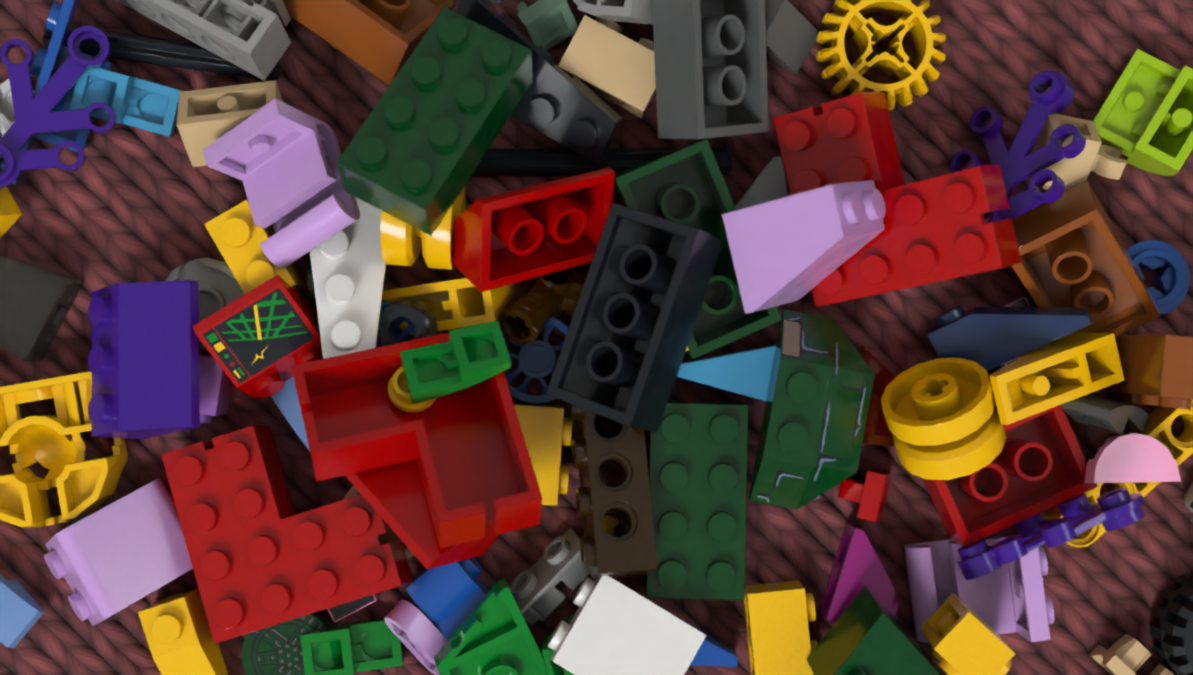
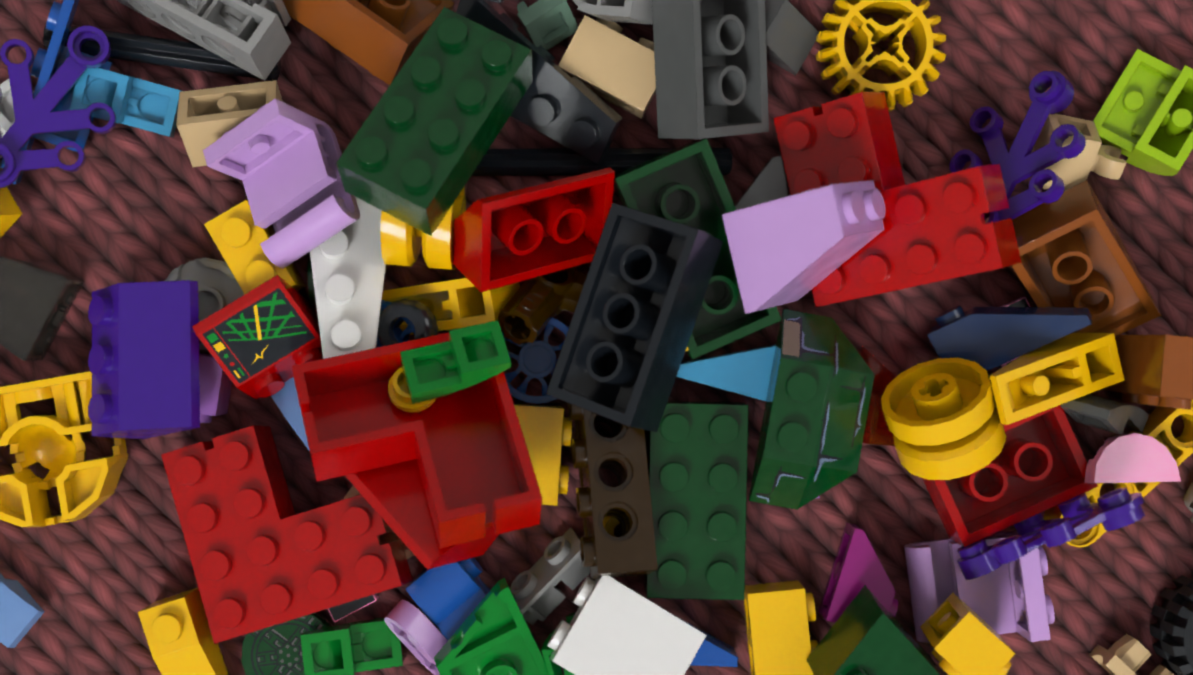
(120, 552): lavender piece -> none
(869, 494): red tile -> none
(1172, 279): blue gear -> none

